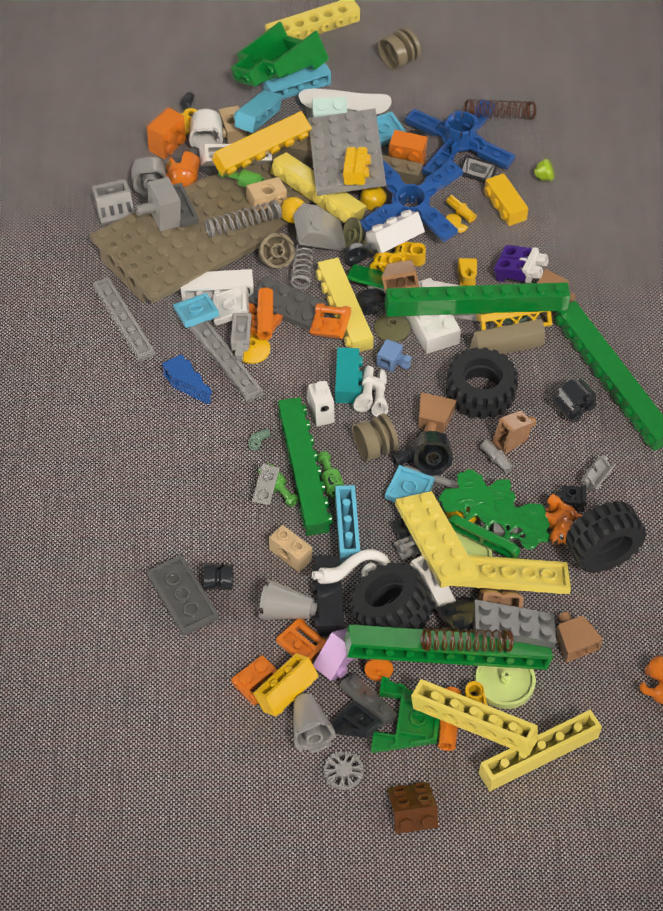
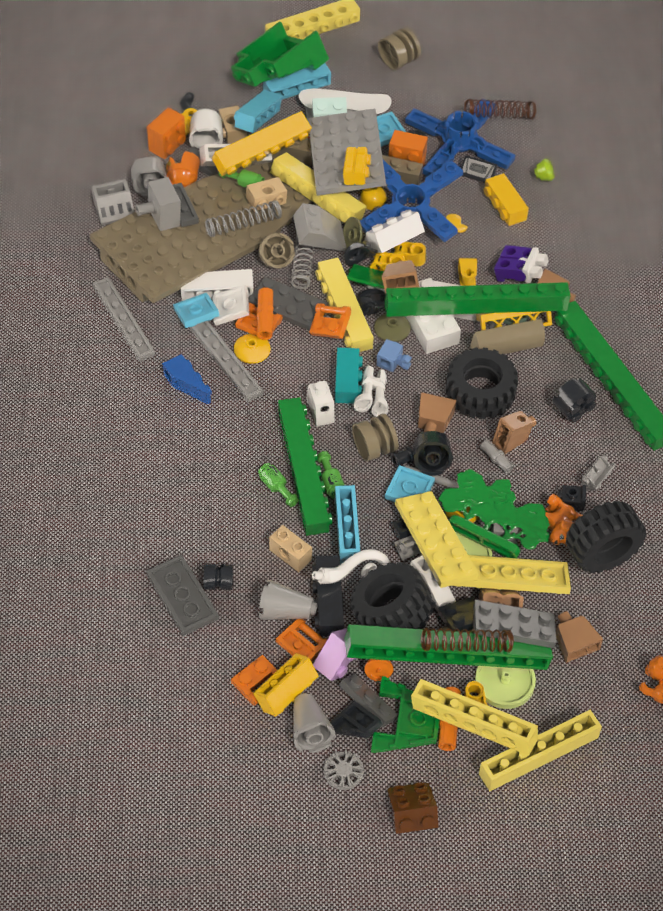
(241, 334): light grey hinge -> none
(256, 439): sand green arm -> none
(265, 484): light grey hinge -> none
(289, 208): yellow hair -> none
(461, 209): yellow axle -> none

